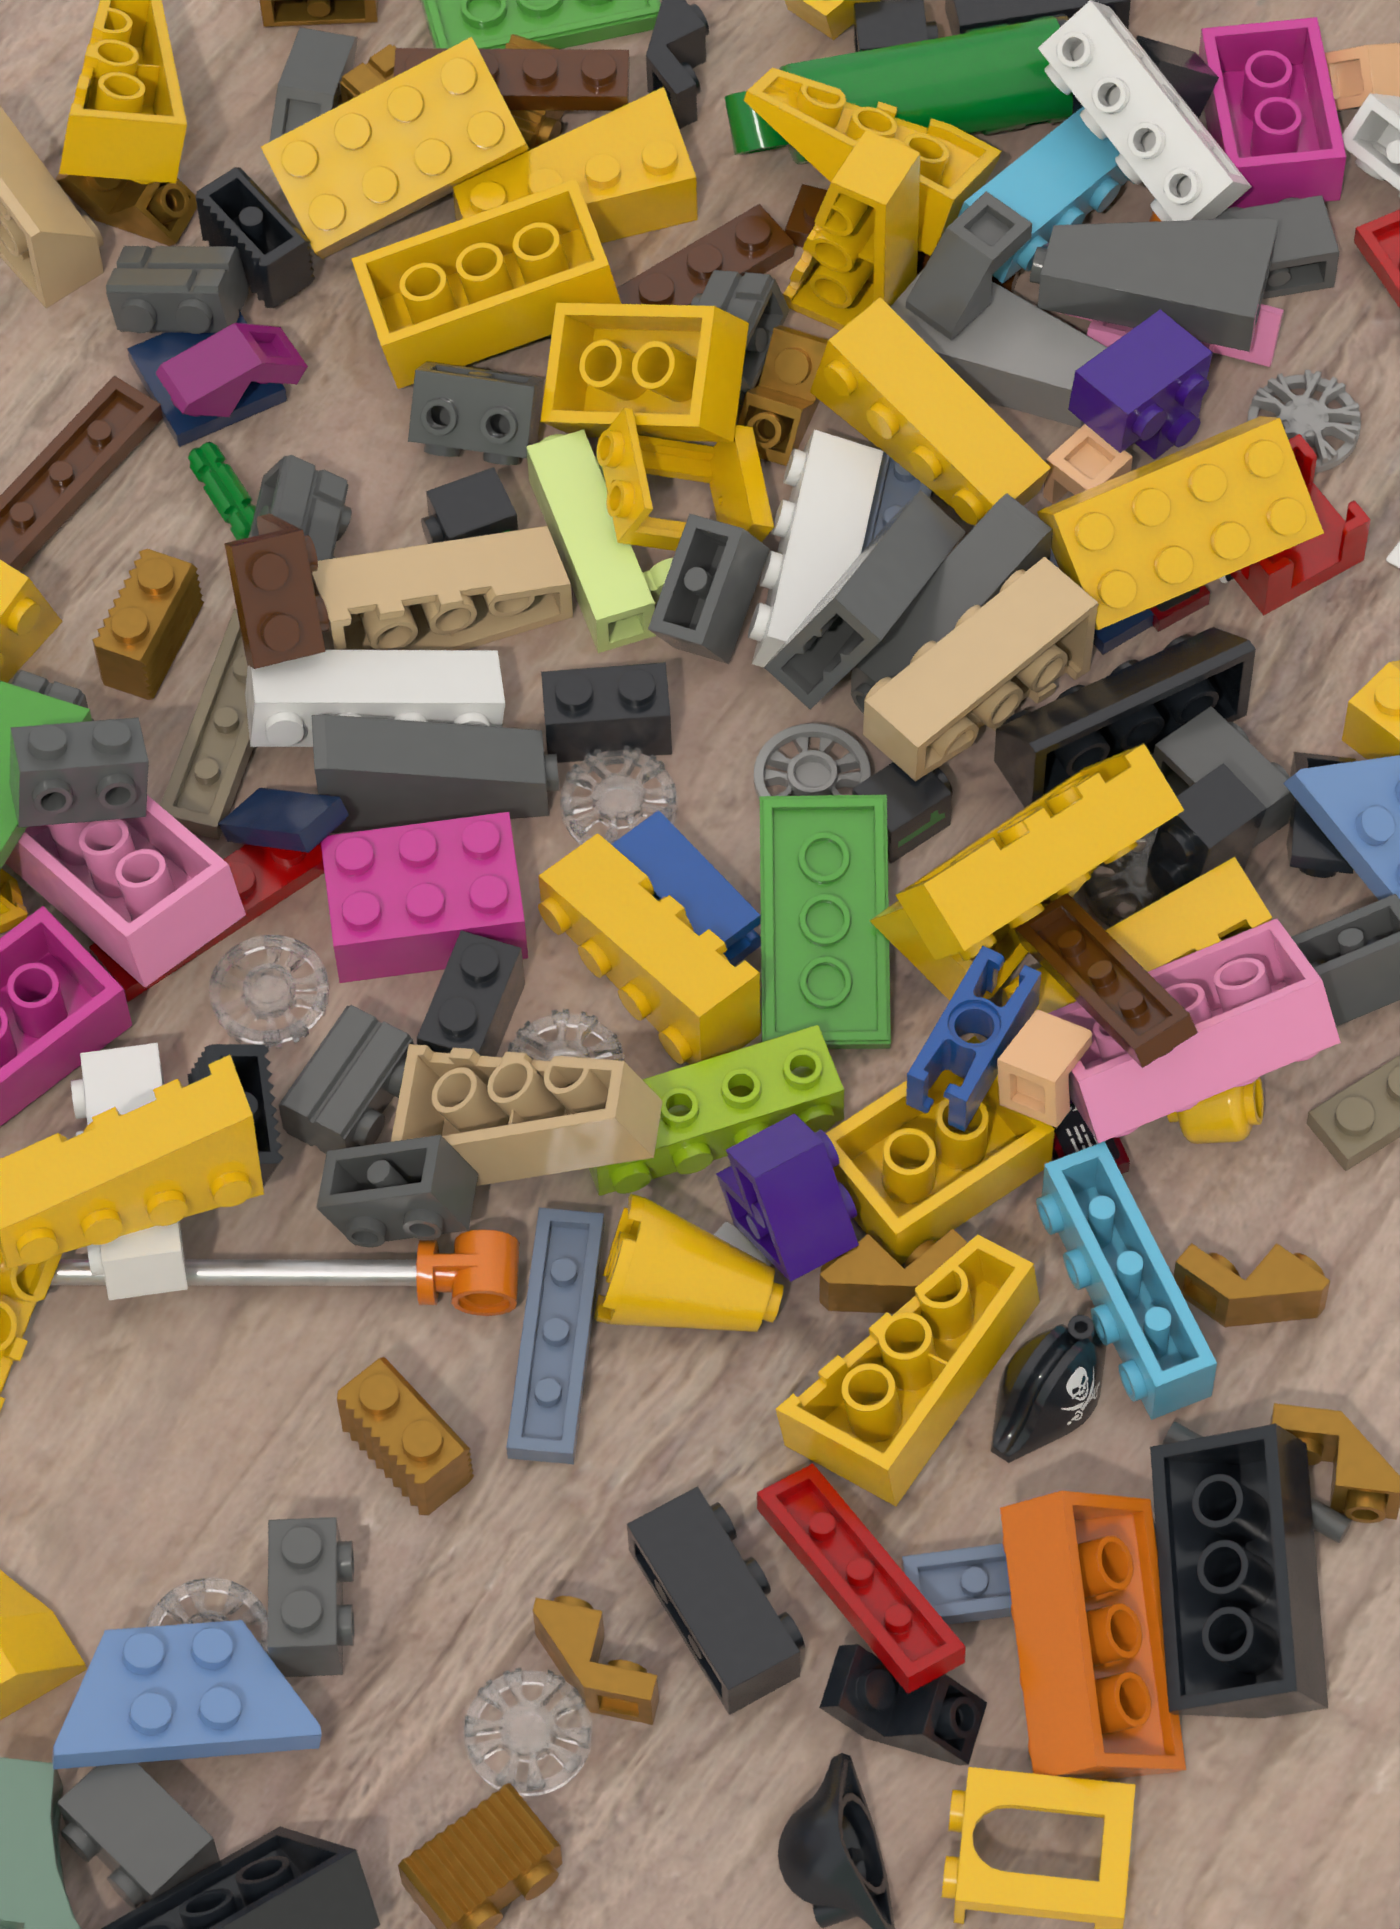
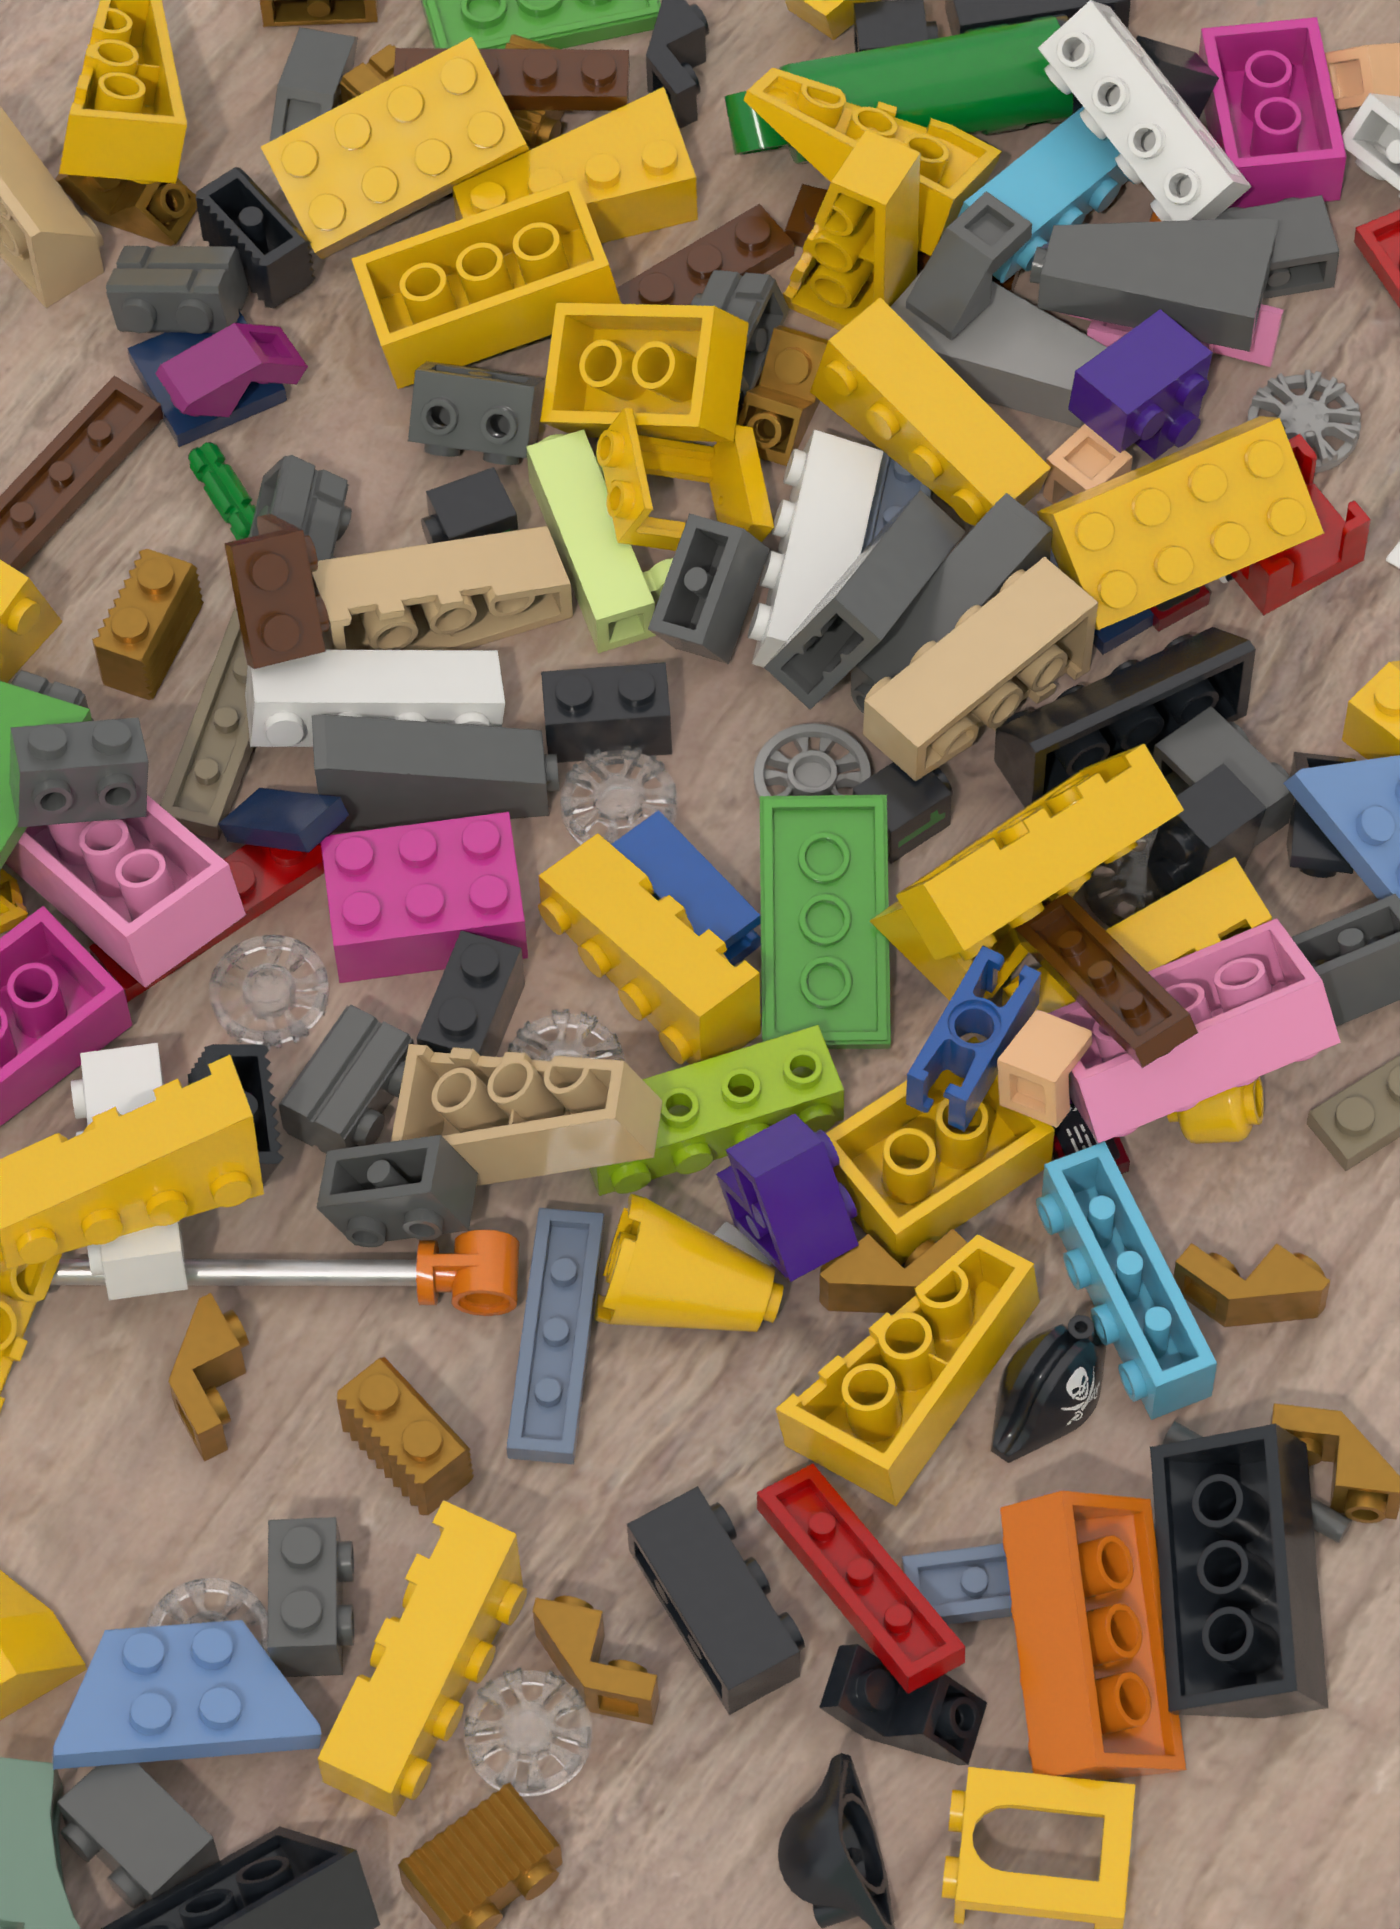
(206, 1361): none -> pearl gold slope
(425, 1662): none -> yellow wedge

